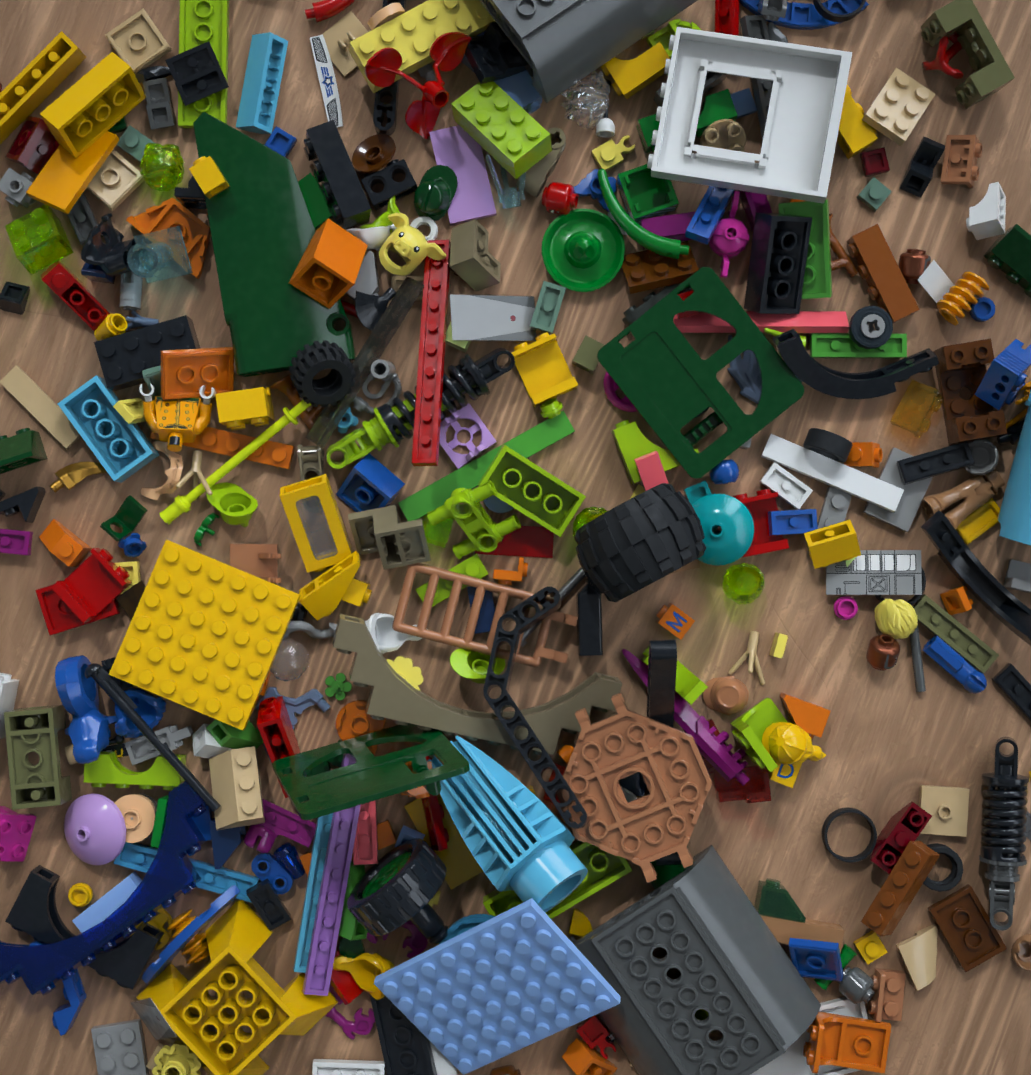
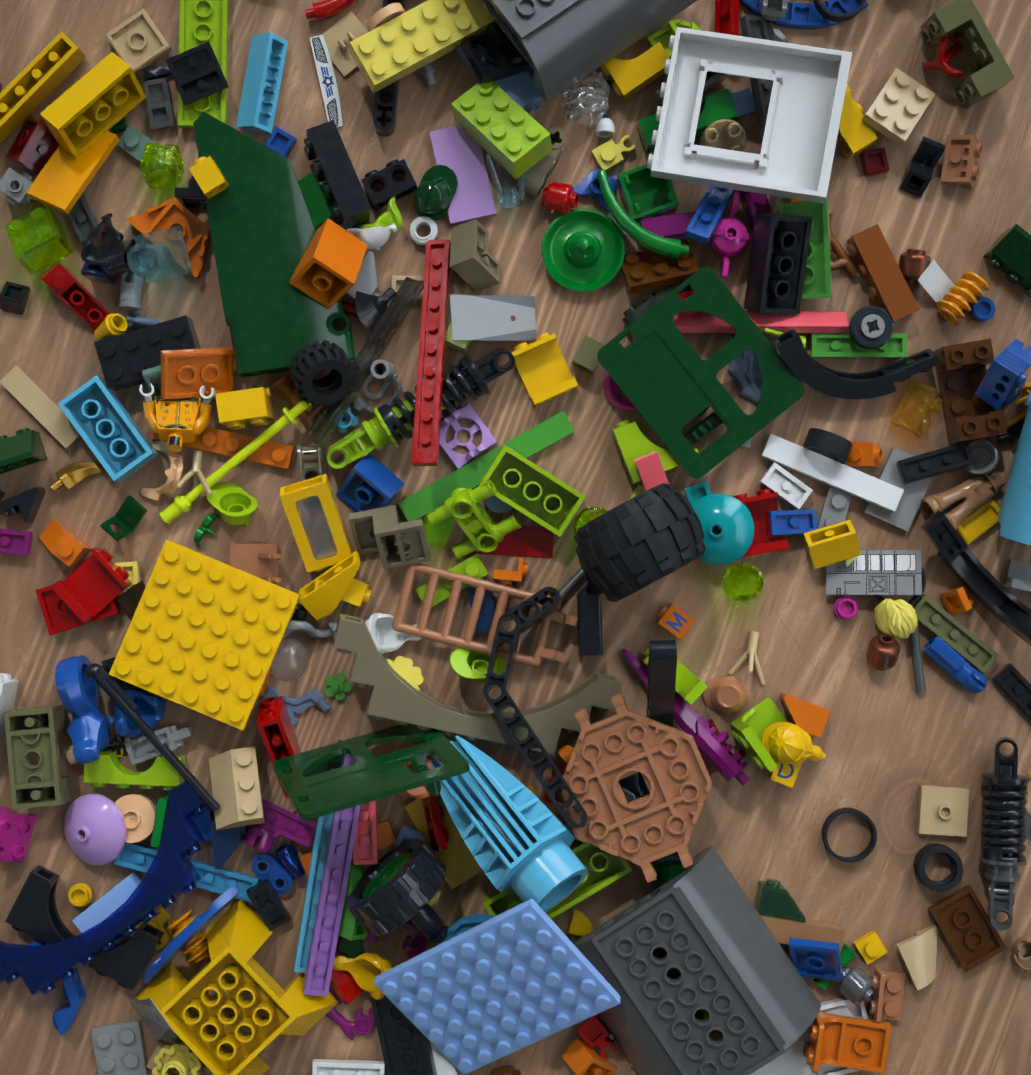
(115, 181): tan plate -> none
(131, 410): light yellow tile -> none
(132, 545): blue plate -> none
(205, 744): white panel -> none
(233, 737): bright green slope -> none
(355, 722): orange tile -> none
(373, 153): reddish brown dish -> none
(409, 244): light yellow piece -> none
(421, 114): red plant -> none
(547, 307): sand green plate -> none
(551, 408): lime plate -> none
(725, 472): blue piece -> none
(754, 791): clear red panel -> none
(778, 645): light yellow tile -> none
(874, 194): sand green plate -> none
(896, 835): dark red slope -> none
(900, 888): dark orange brick -> none
(988, 216): white arch -> none

